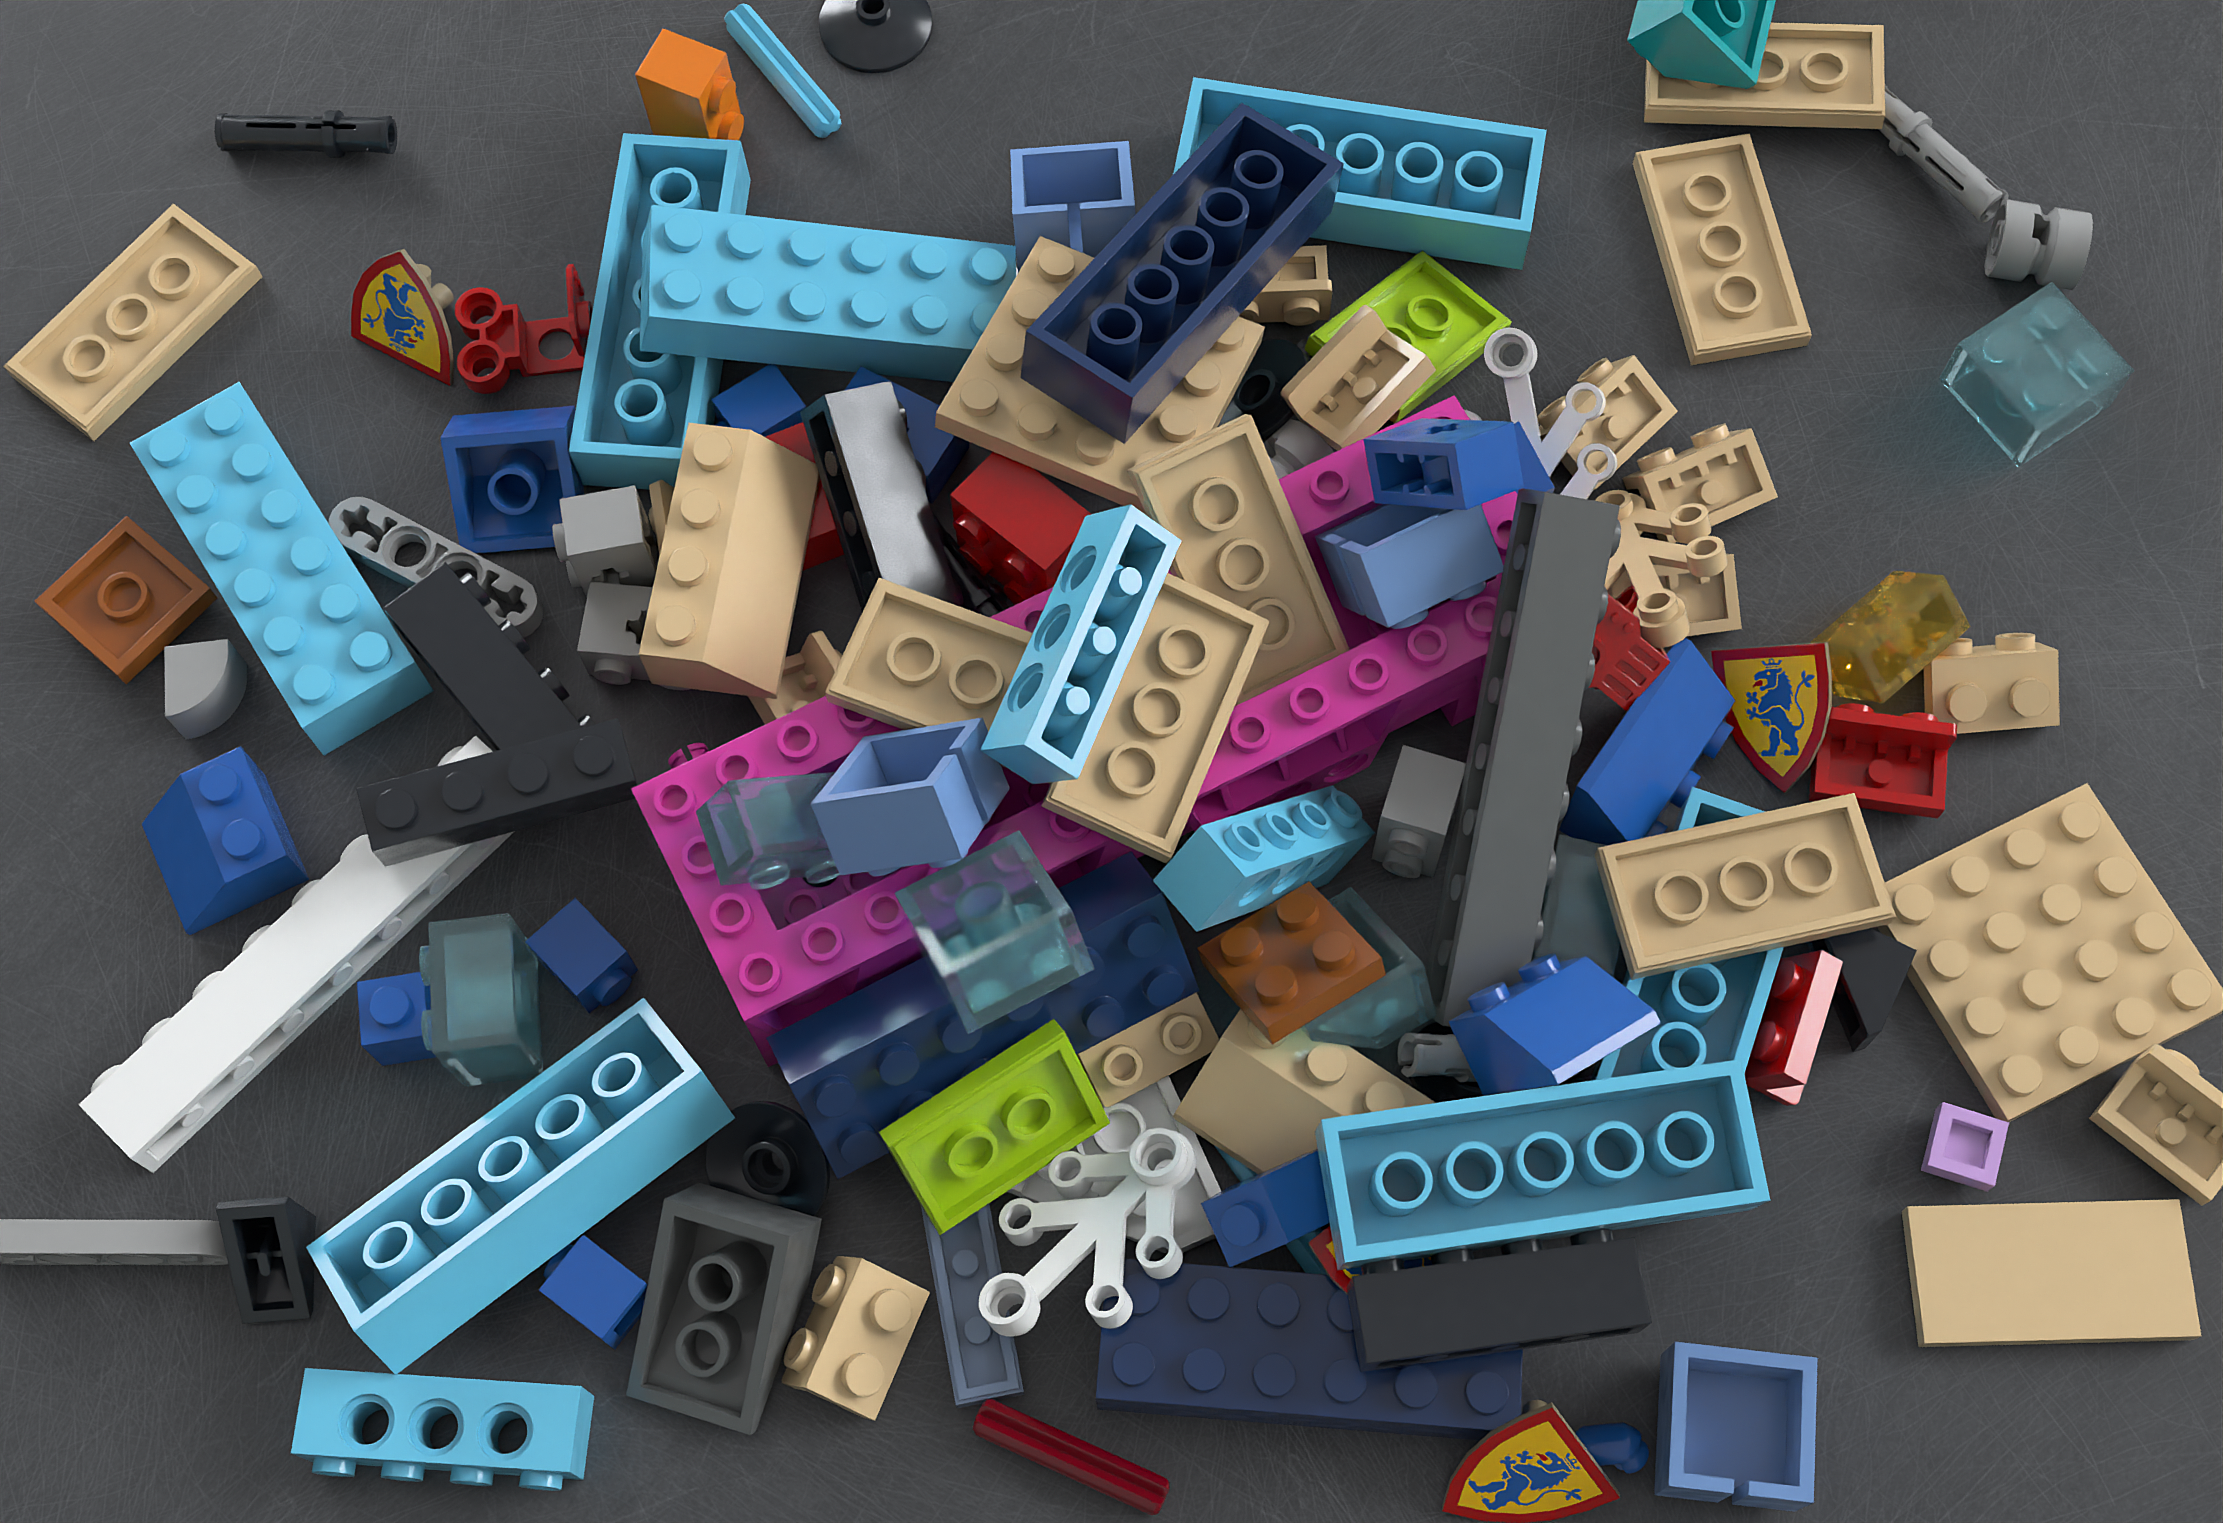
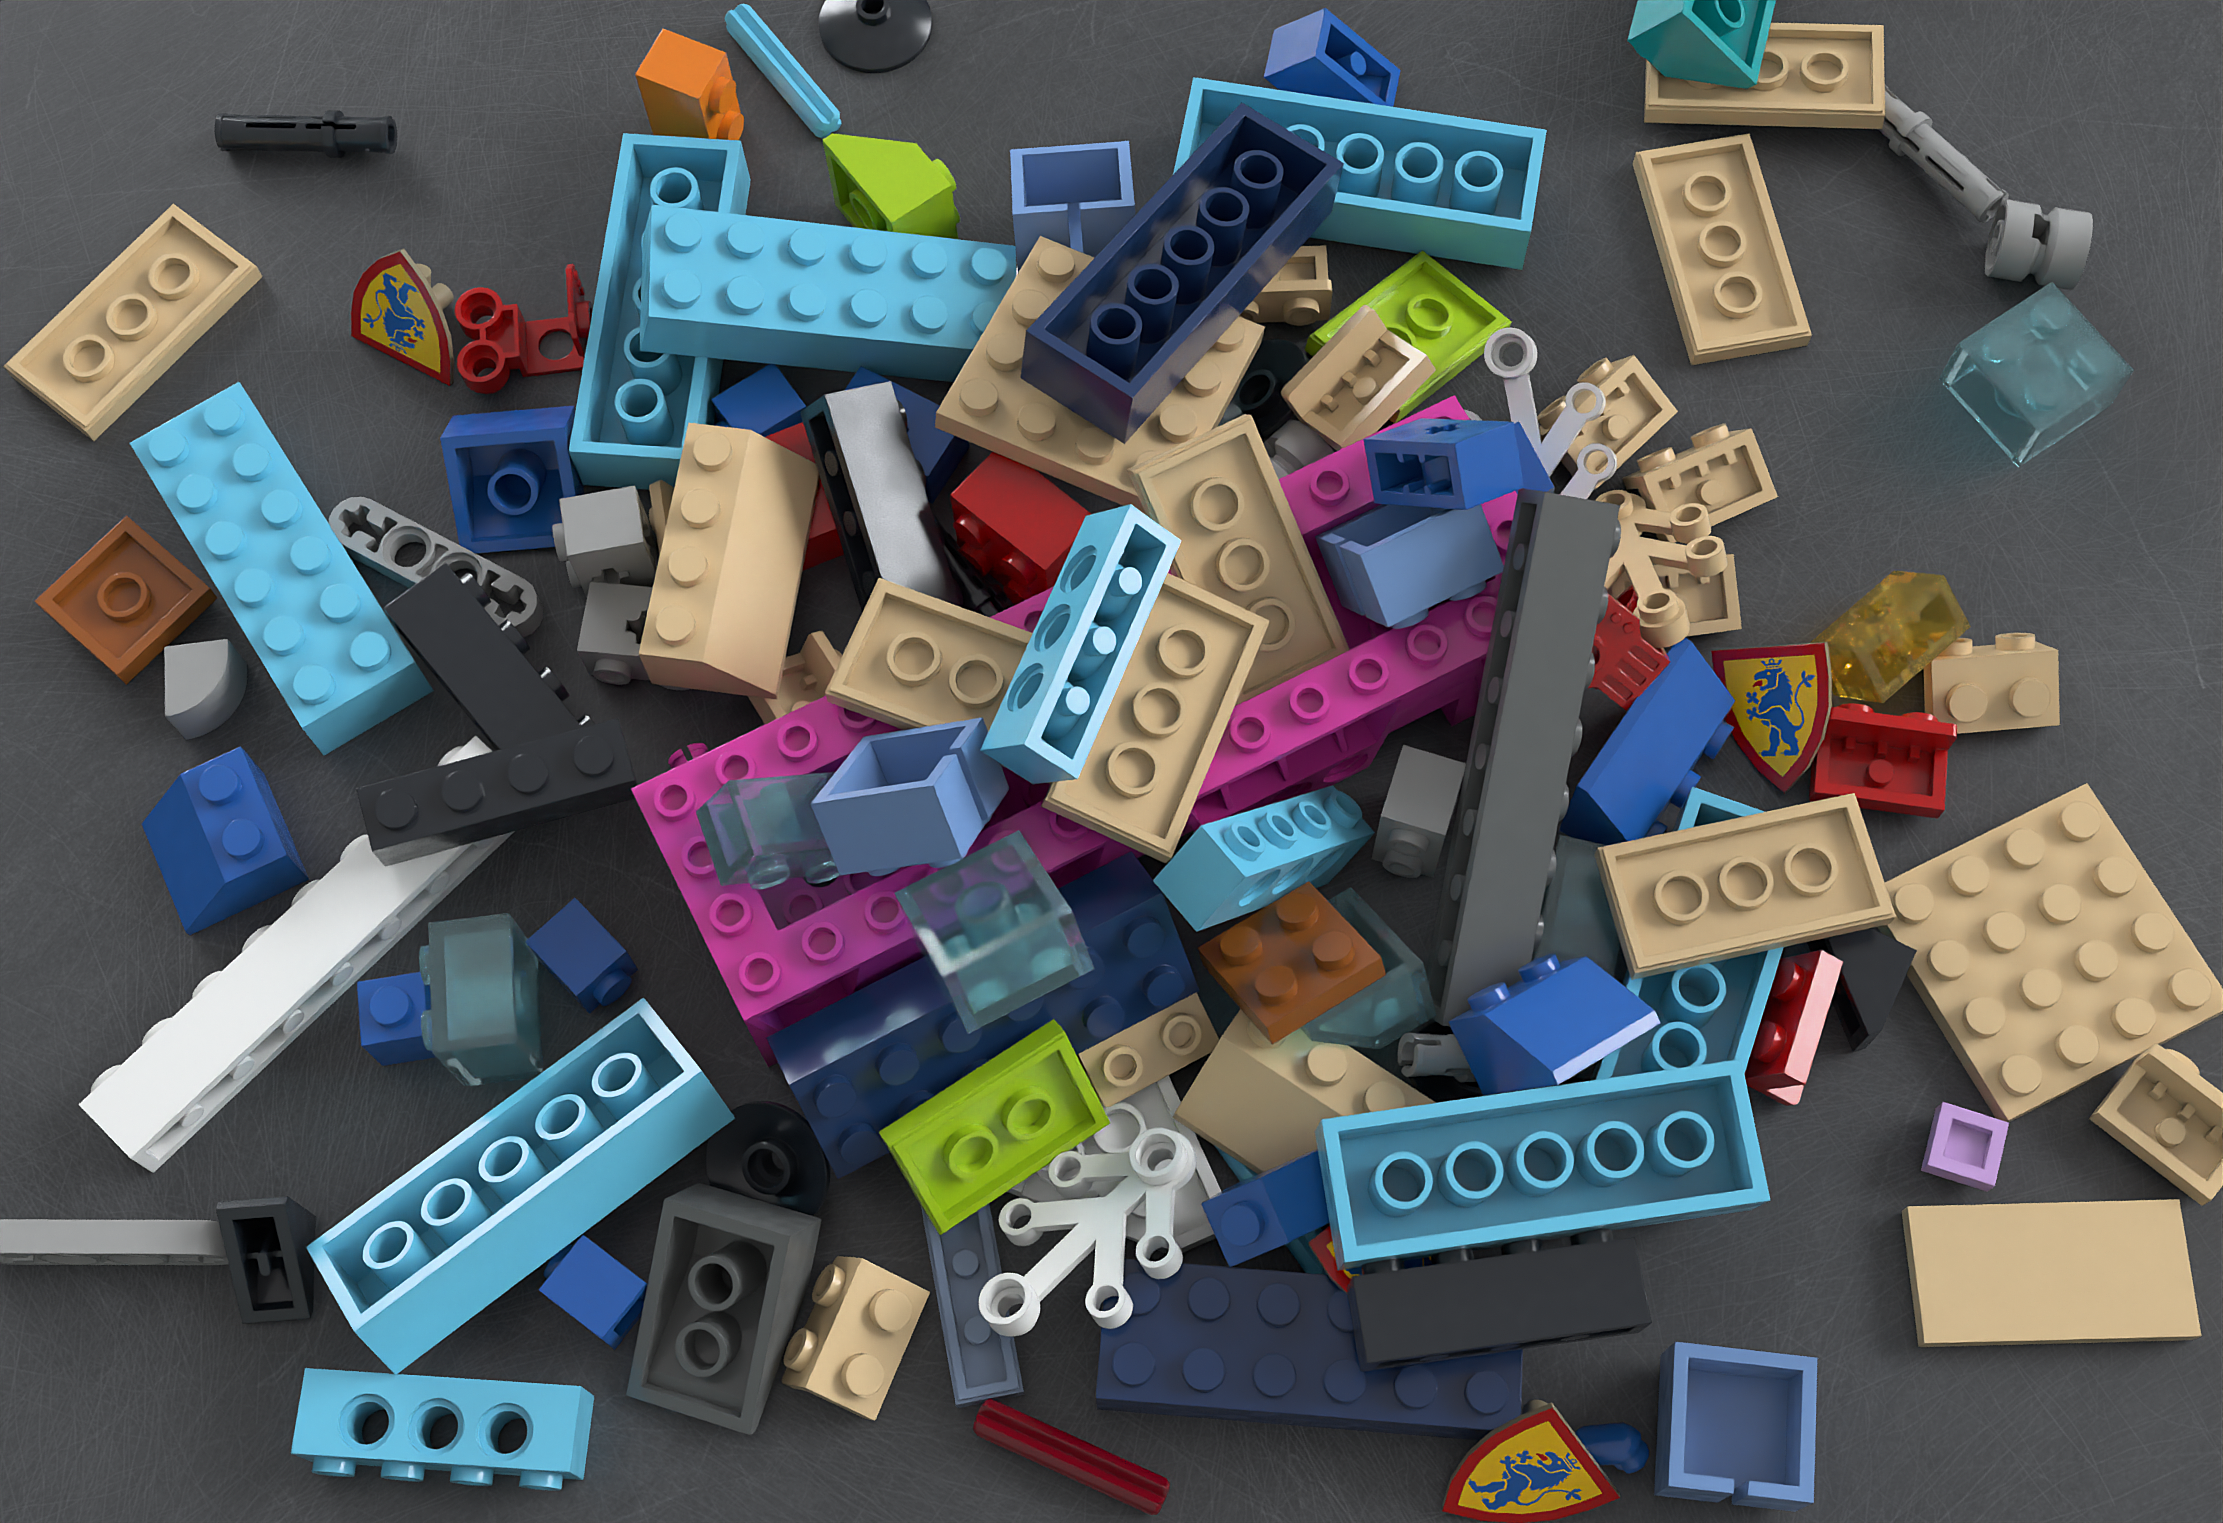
(891, 186): none -> lime slope
(1329, 60): none -> blue slope

